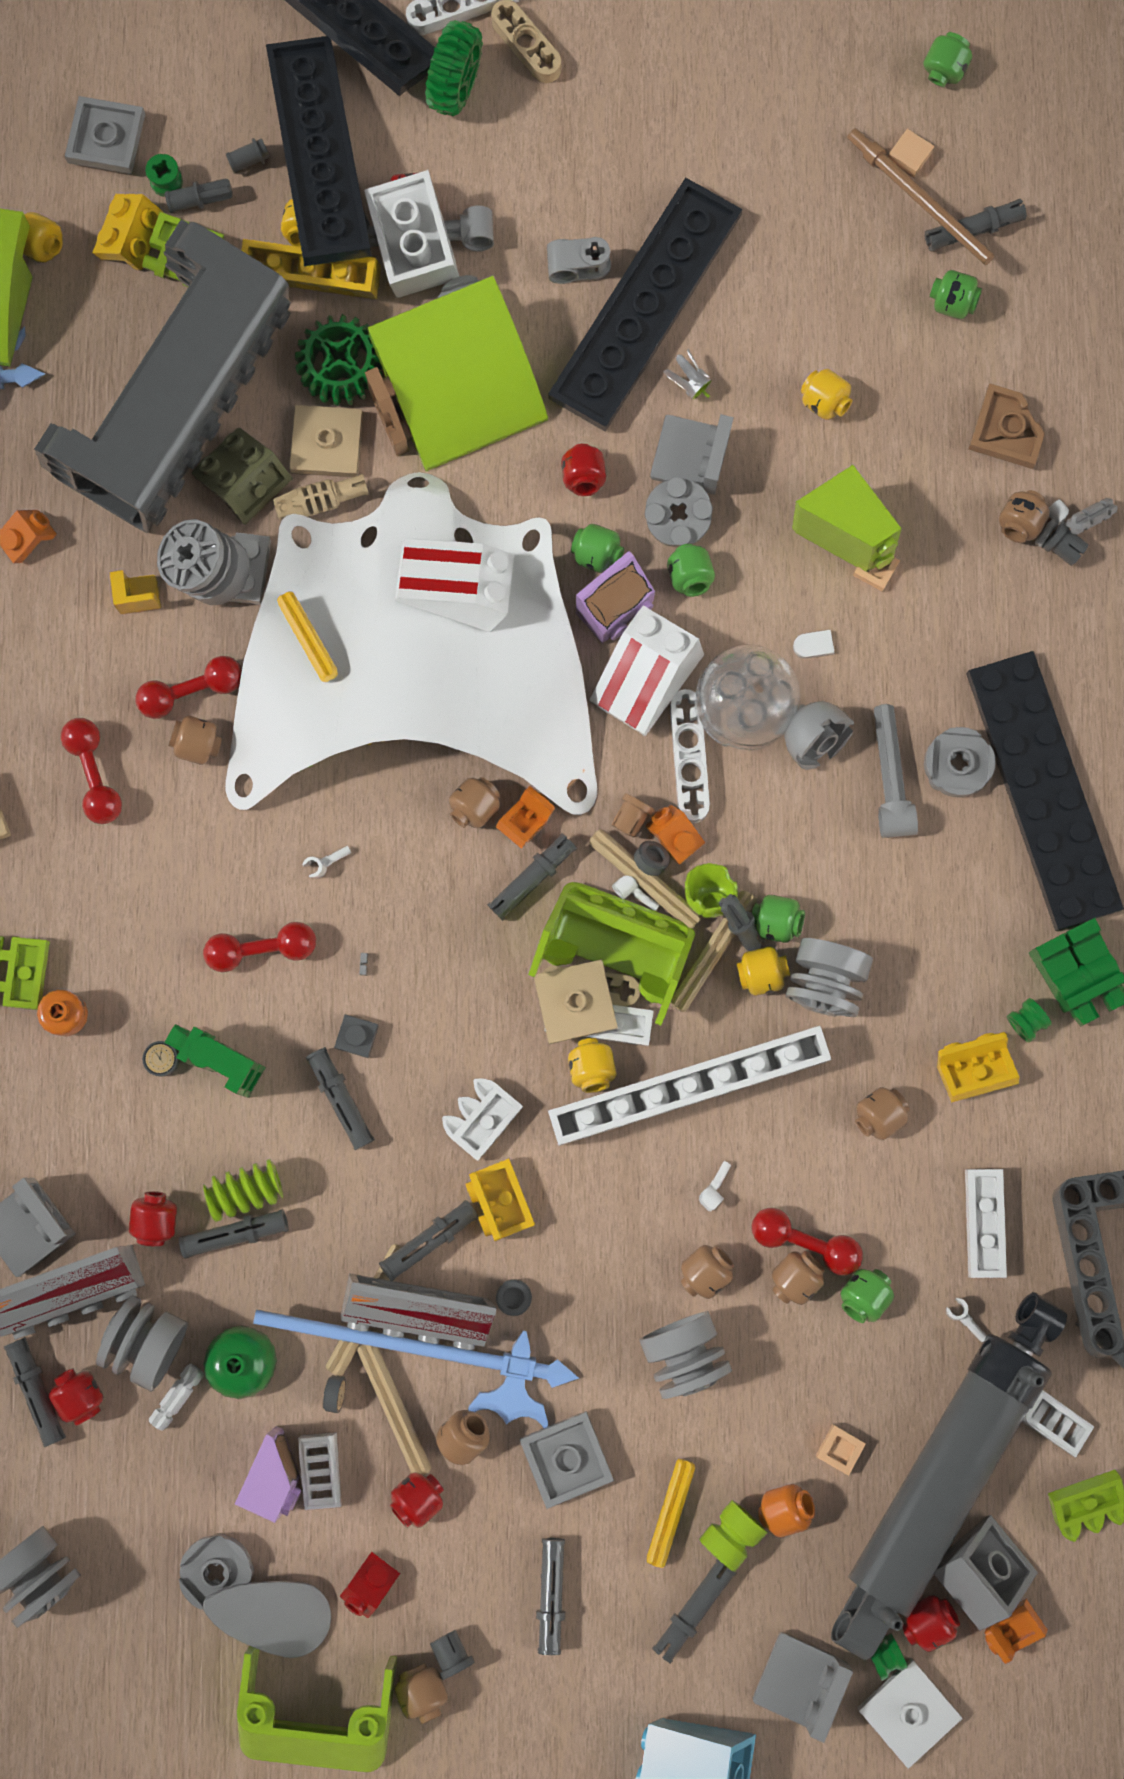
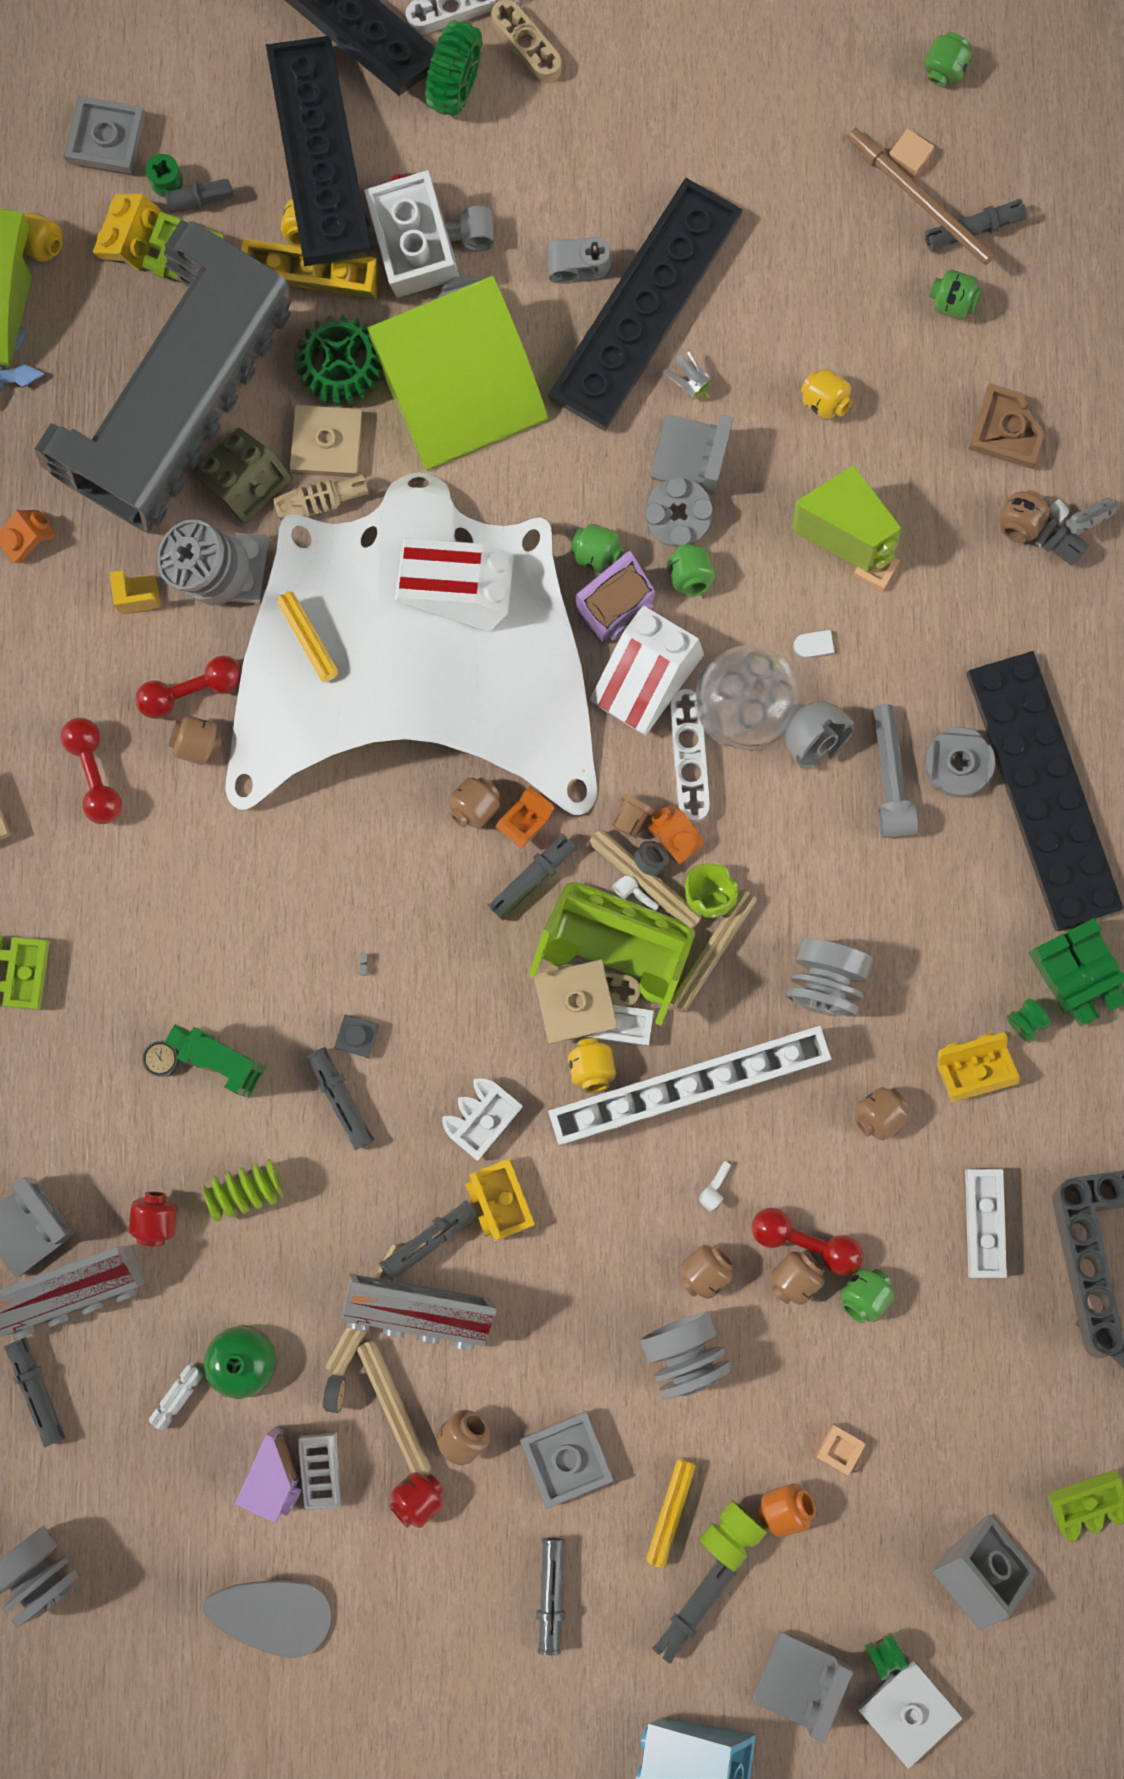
(72, 1017): orange head -> none
(76, 1396): red head -> none
(137, 1341): light grey wheel -> none
(195, 1243): dark grey pin -> none
(213, 1550): light grey plate -> none
(225, 952): red piece -> none
(248, 155): dark grey pin -> none
(326, 861): white hand -> none
(354, 1748): lime windscreen -> none
(369, 1586): red bracket -> none
(384, 399): medium nougat plate -> none
(421, 1693): medium nougat head -> none
(451, 1654): dark grey bush -> none
(508, 1400): light blue piece -> none
(513, 1297): dark grey tile -> none
(583, 469): red head -> none
(741, 922): dark grey axle -> none
(763, 971): yellow head -> none
(778, 918): bright green head -> none
(931, 1623): red head -> none
(947, 1478): dark grey piece -> none
(967, 1320): white hand -> none
(1015, 1632): orange bracket -> none
(1079, 1434): white slope -> none

